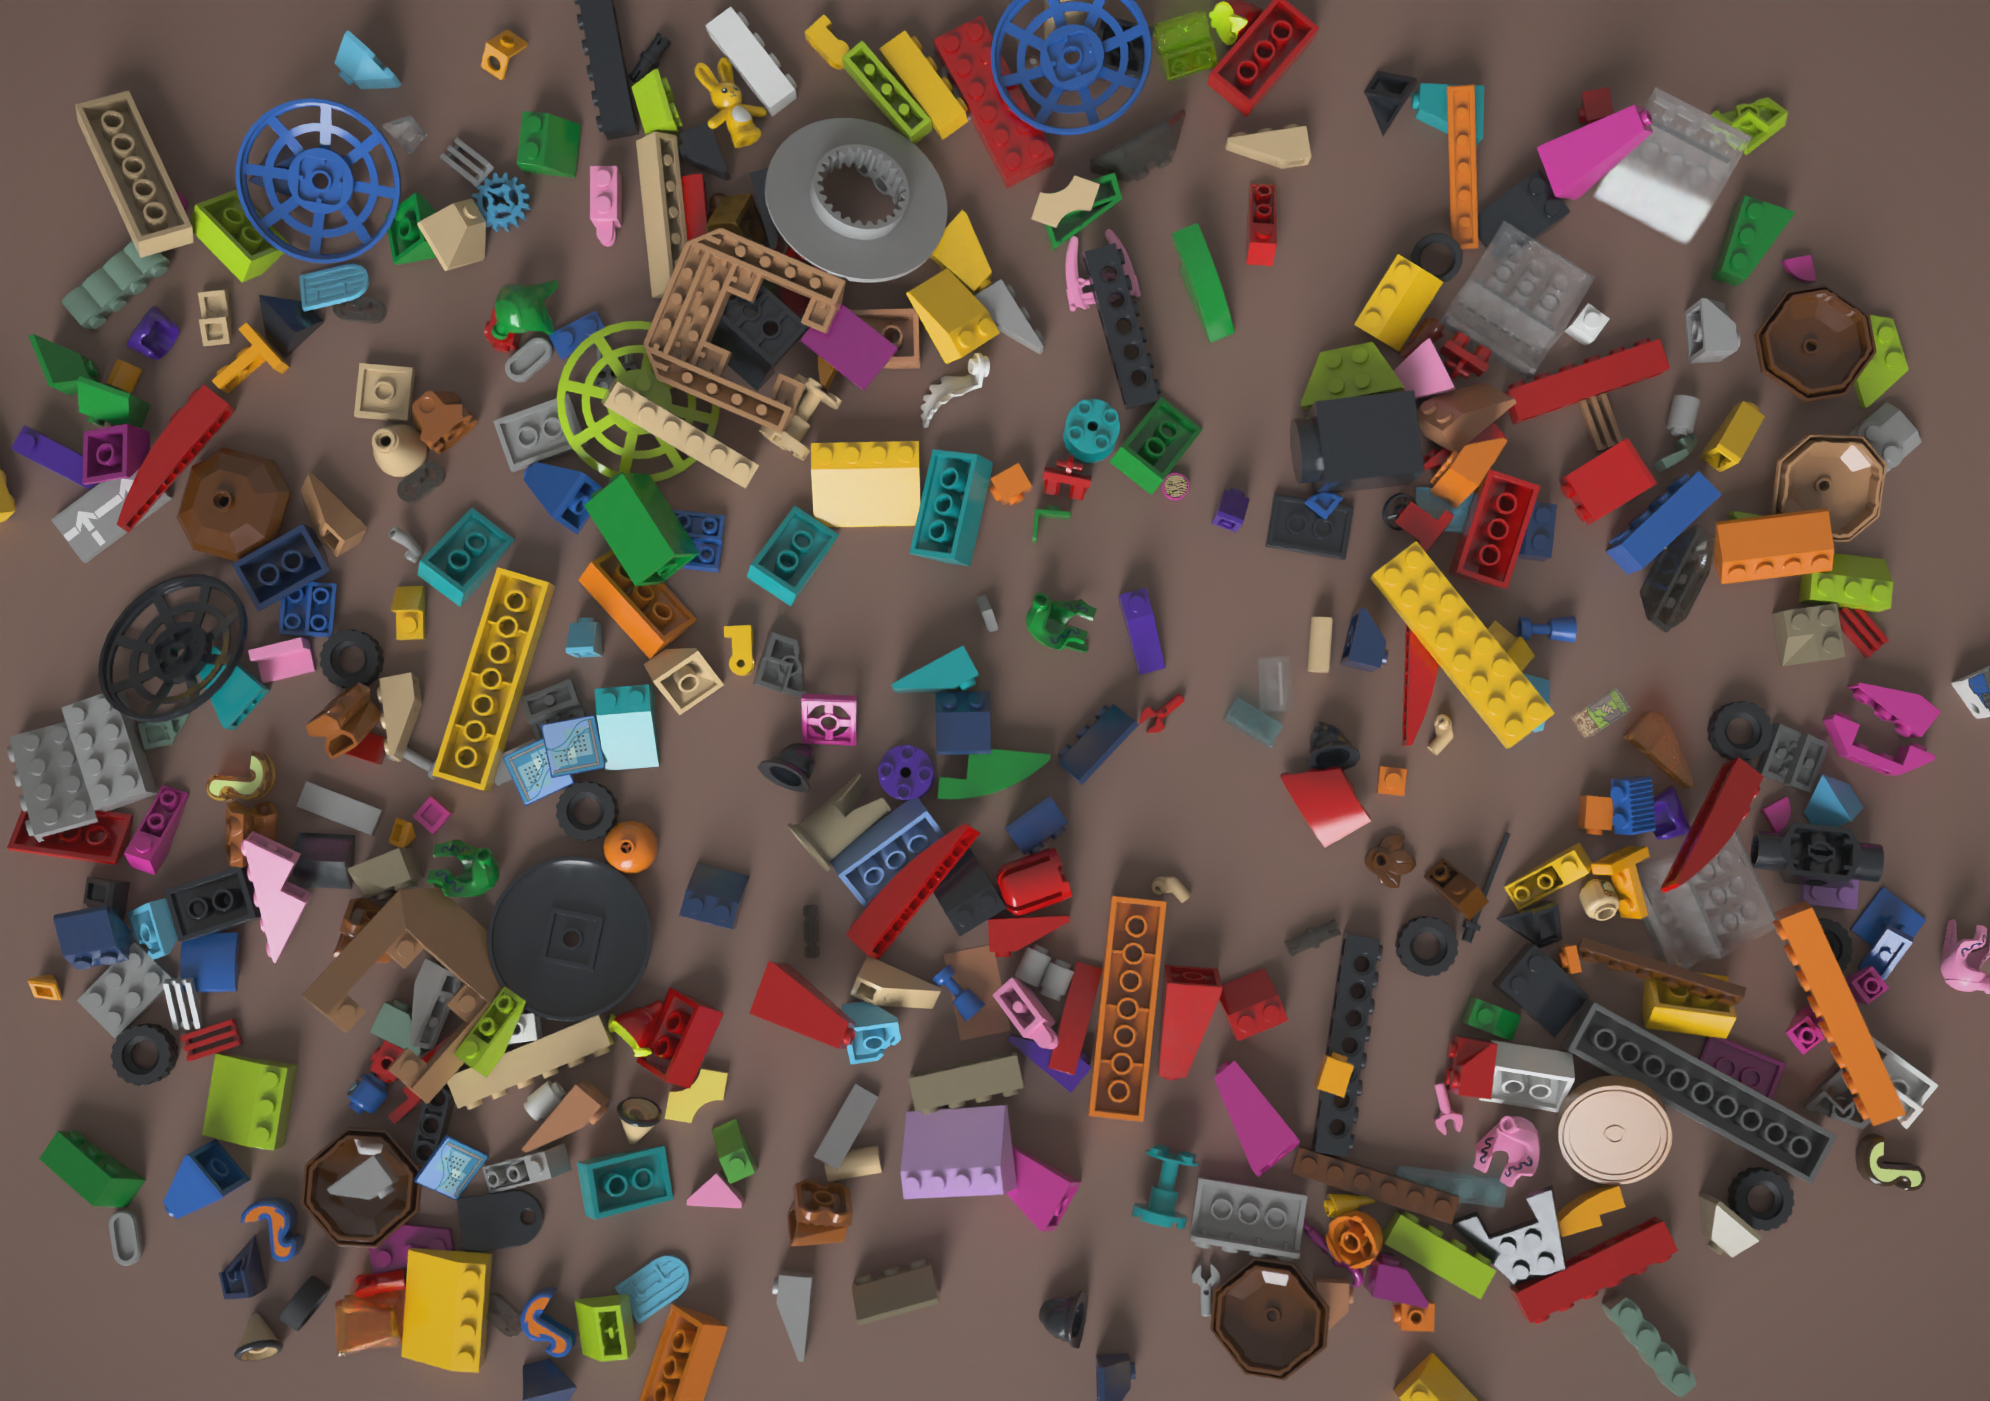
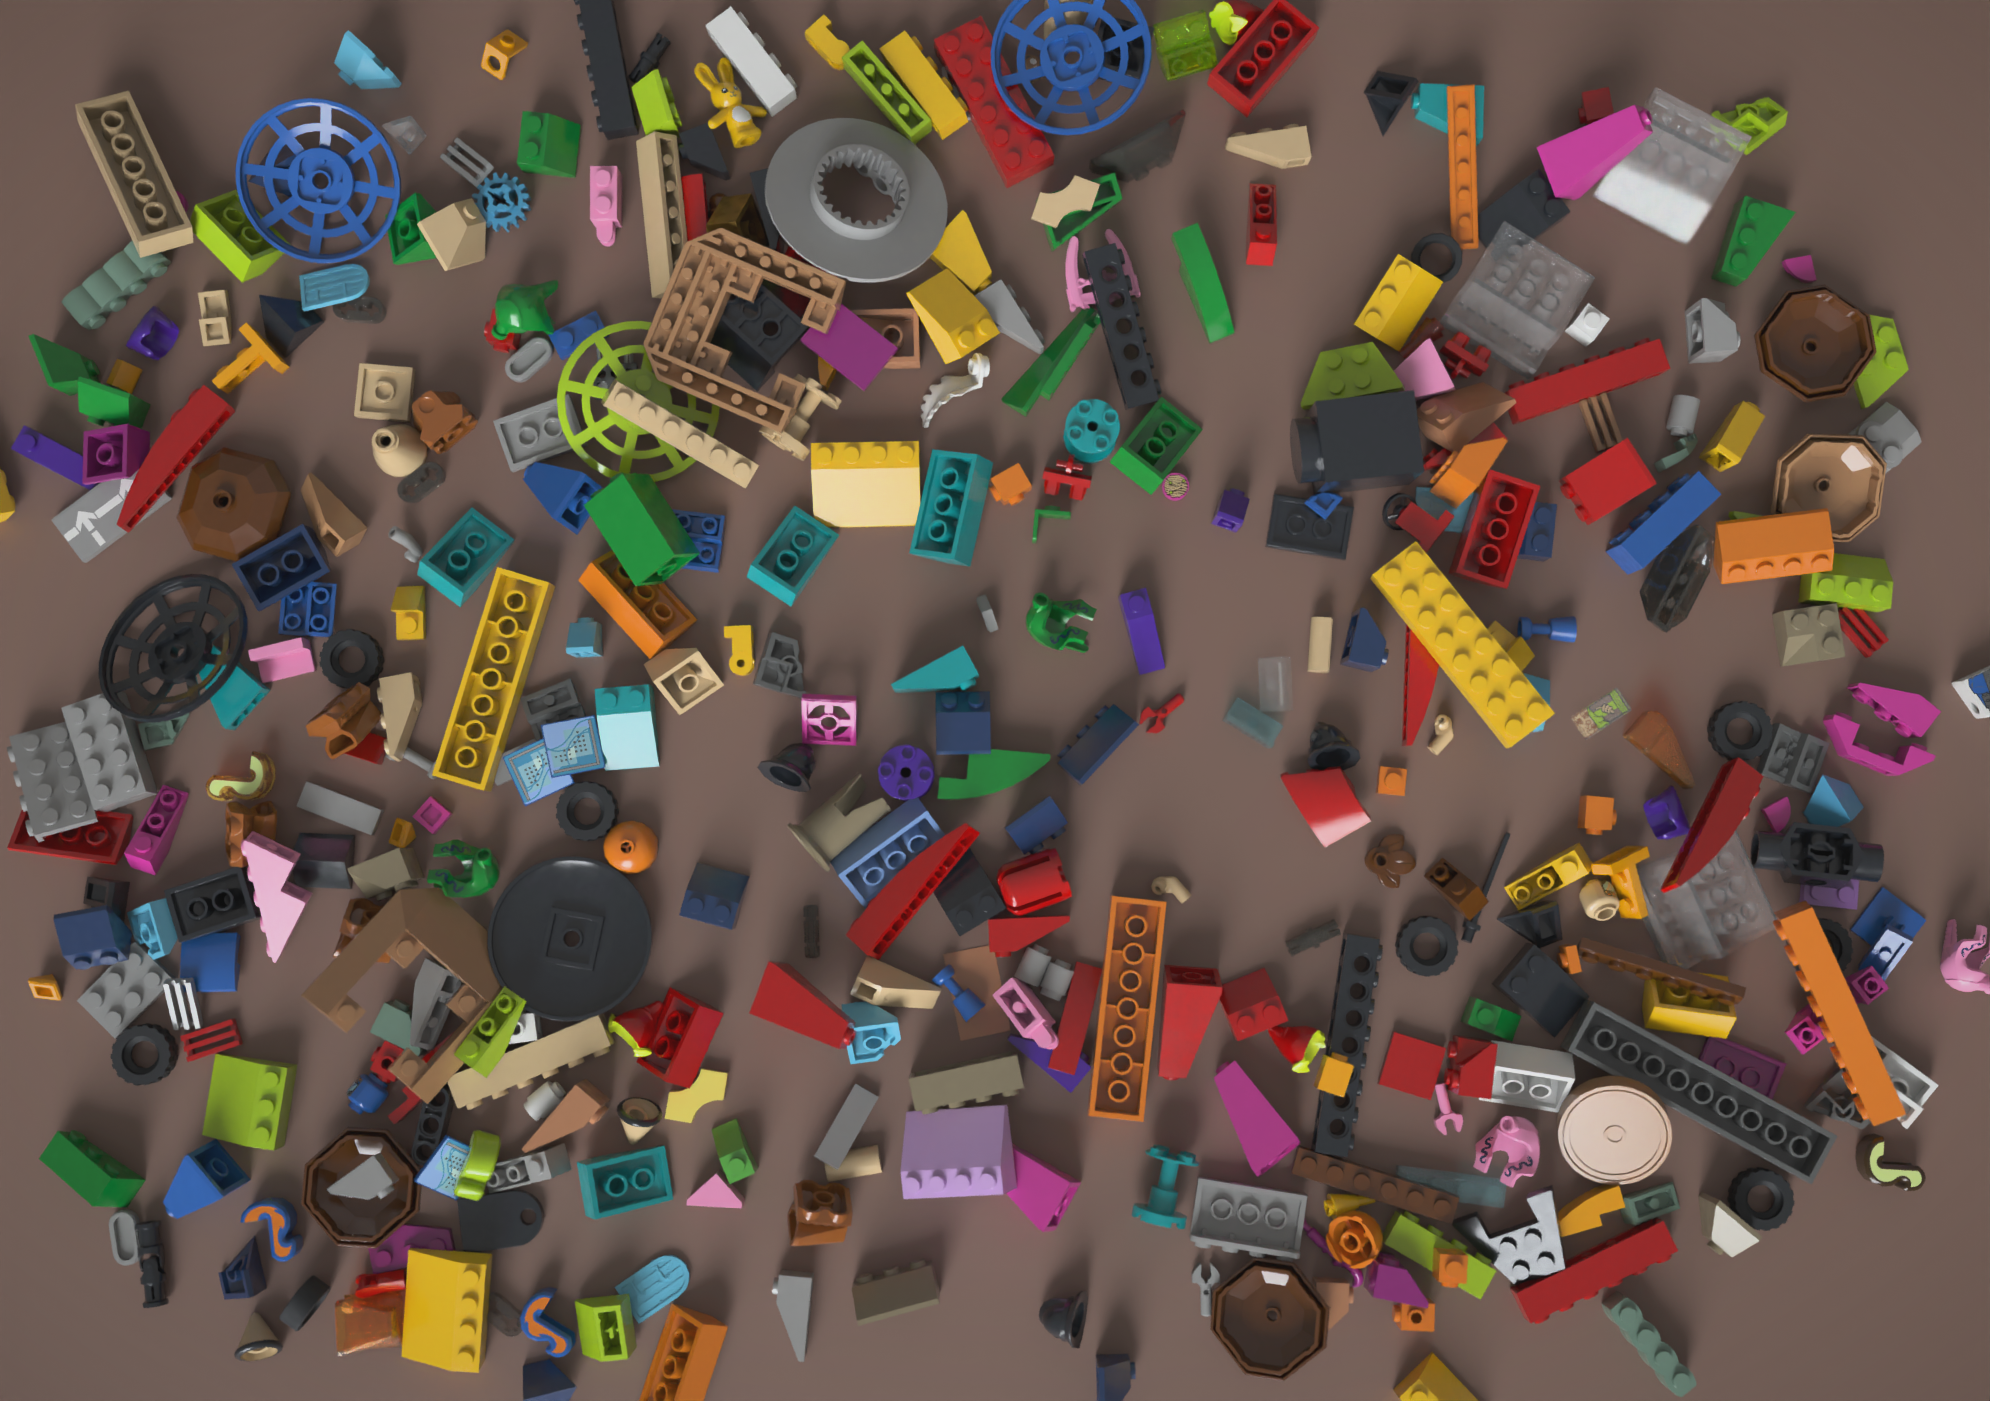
(153, 1270): none -> black piece
(478, 1165): none -> lime animal
(1053, 364): none -> green wedge
(1298, 1044): none -> red hat
(1411, 1065): none -> red tile
(1449, 1266): none -> orange brick
(1632, 805): blue brick -> none
(1649, 1203): none -> sand green slope

